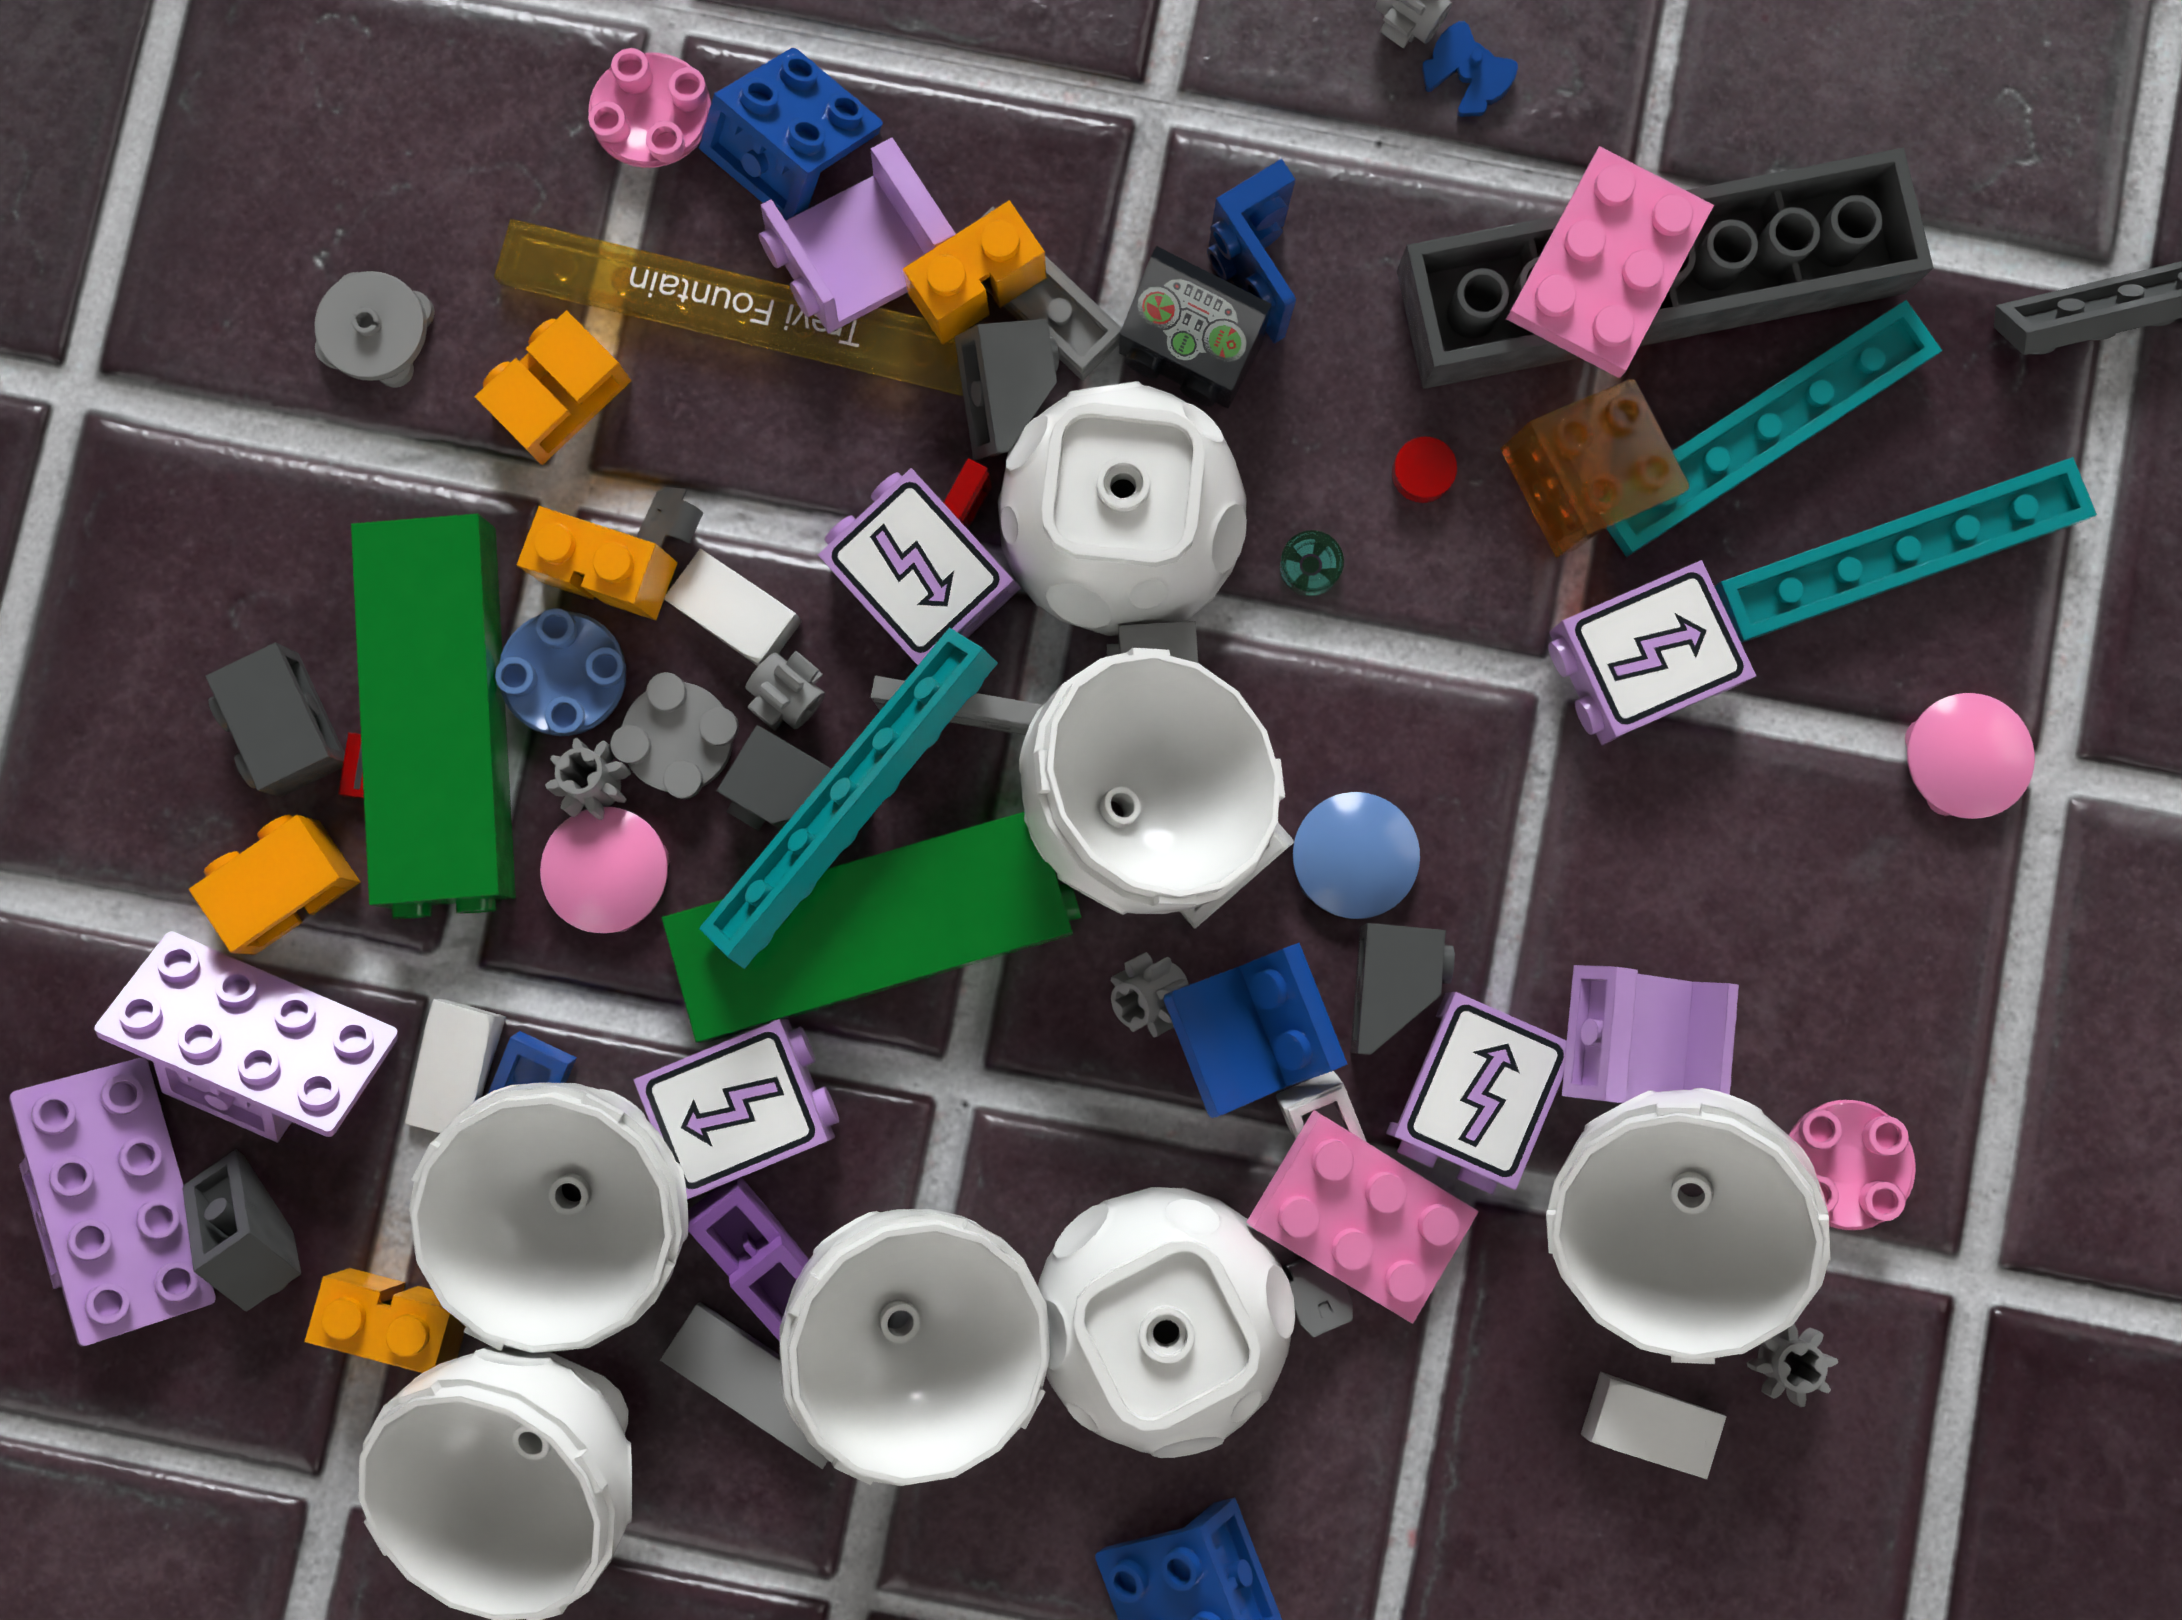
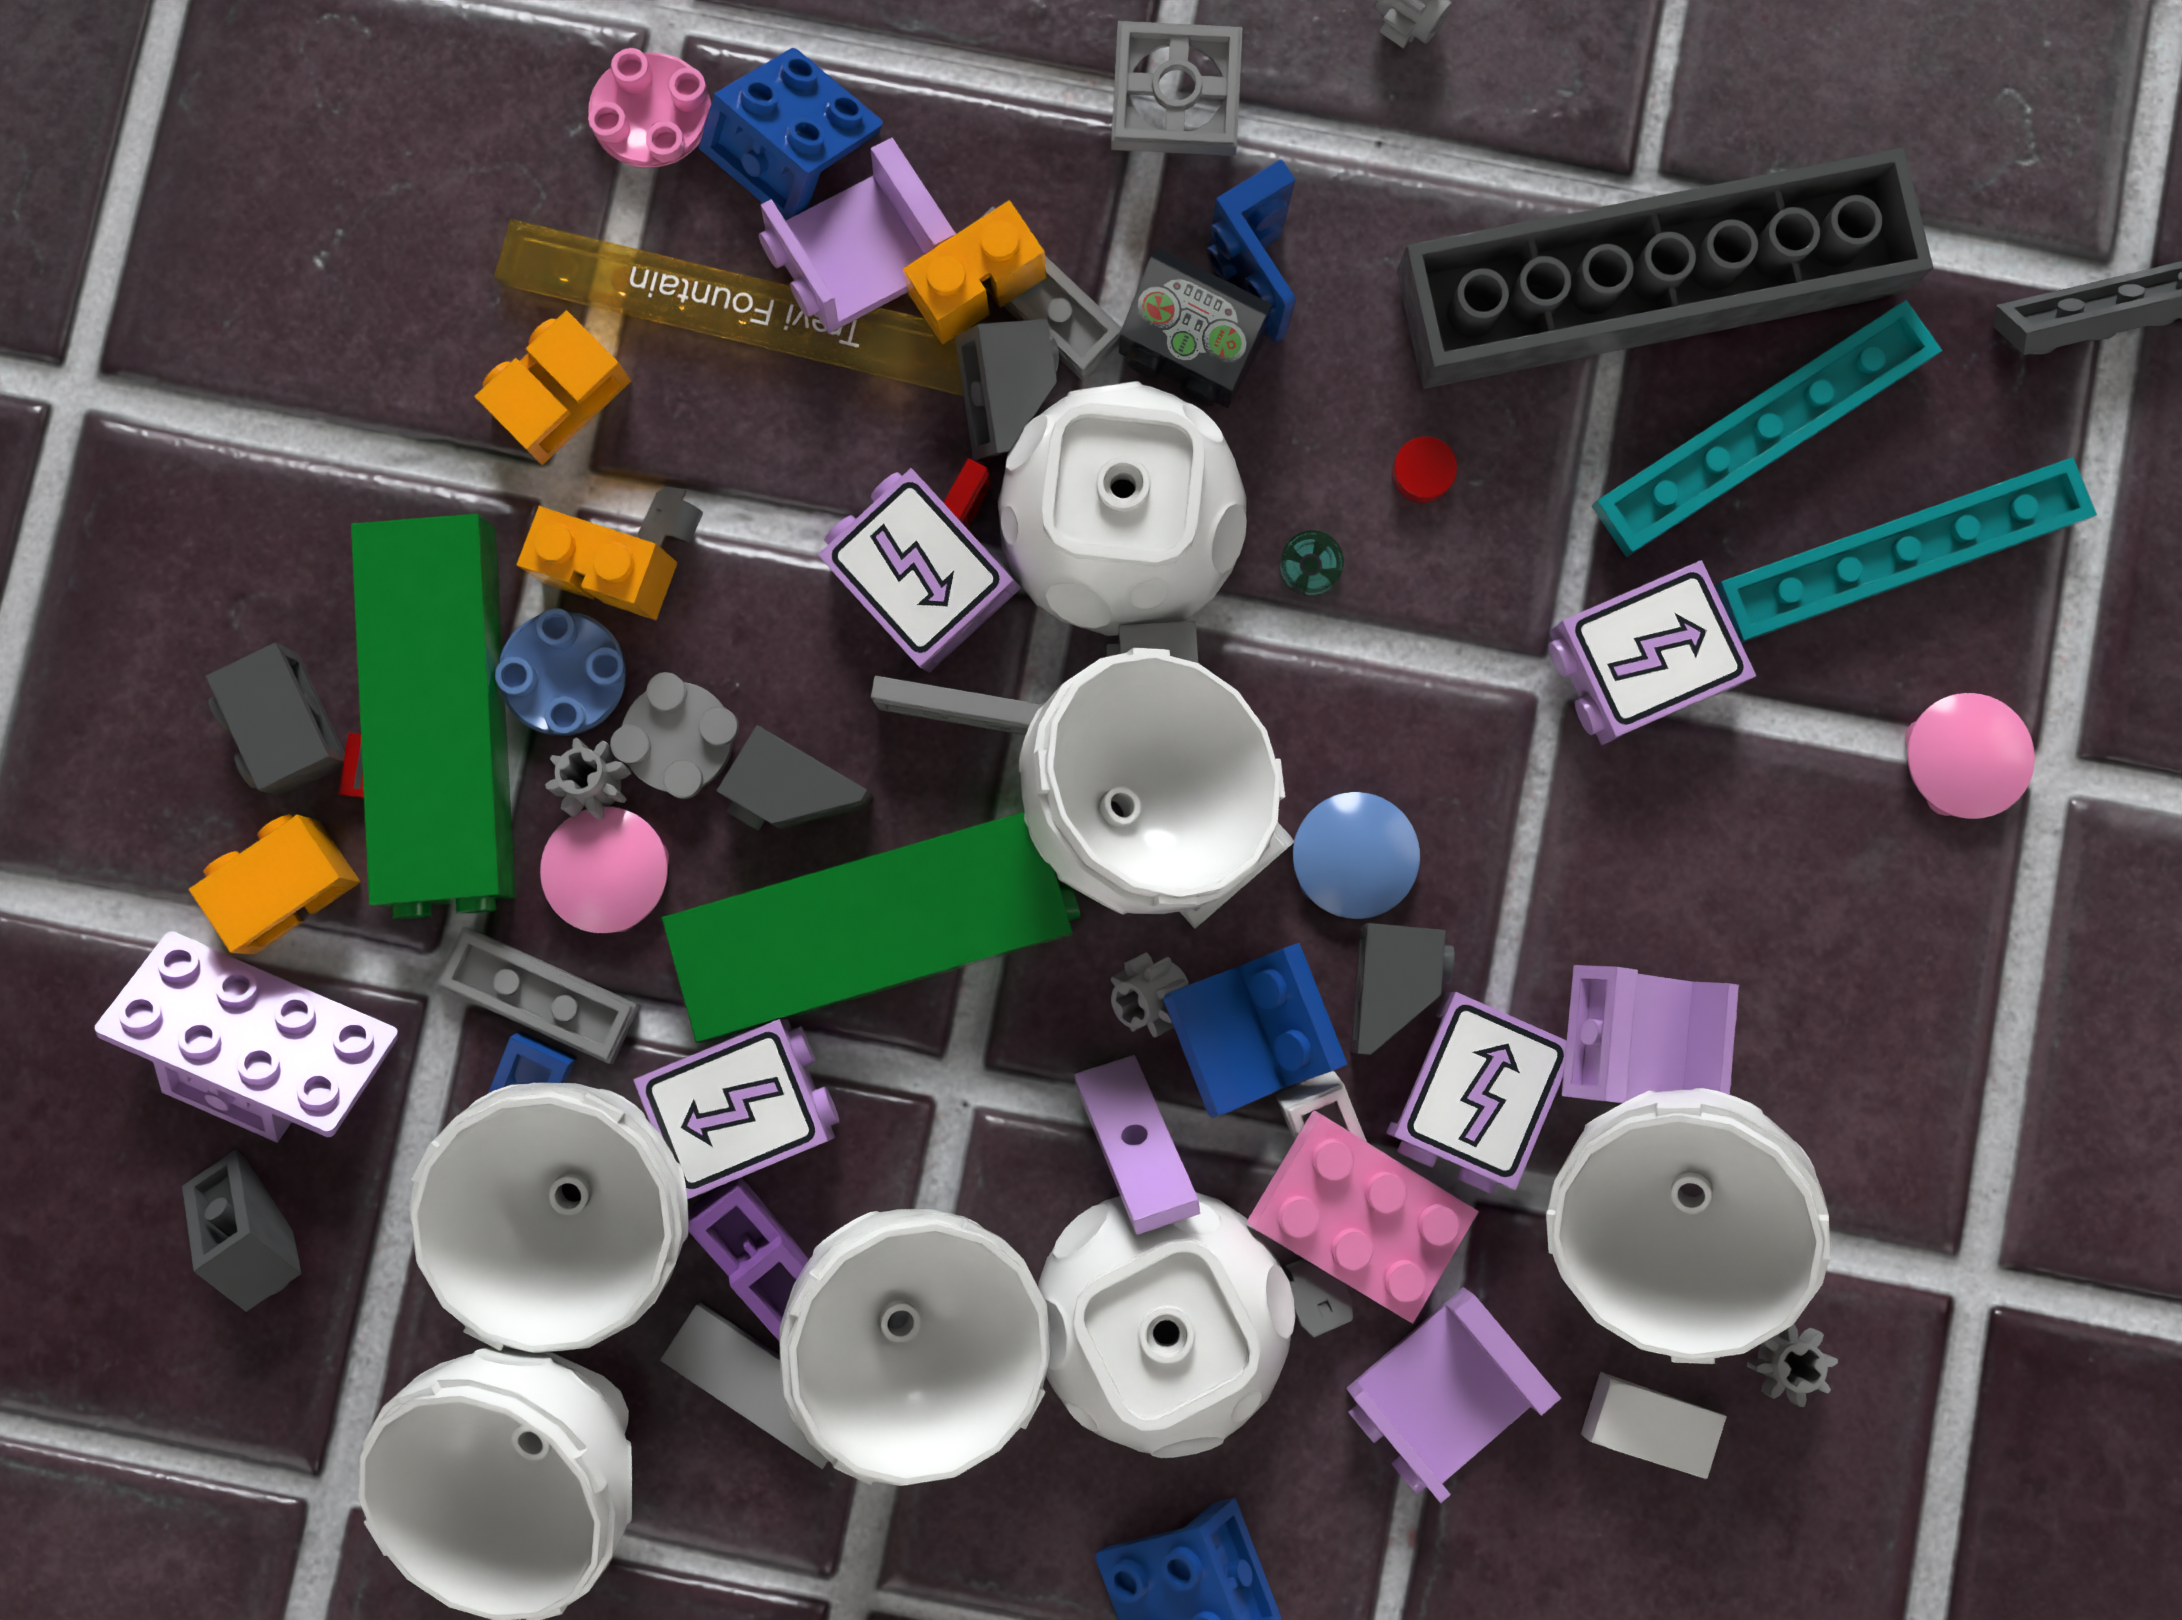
(108, 1200): lavender bracket -> none
(372, 327): light grey piece -> none
(406, 1334): light orange piece -> none
(452, 1063): white slope -> none
(538, 995): none -> light grey tile
(732, 608): white slope -> none
(785, 690): light grey gear -> none
(847, 797): teal plate -> none
(1137, 1145): none -> lavender tile
(1217, 43): none -> light grey piece
(1447, 1392): none -> lavender panel
(1488, 75): blue piece -> none
(1593, 465): clear orange bracket -> none
(1610, 262): bright pink plate -> none
(1859, 1161): bright pink dish -> none

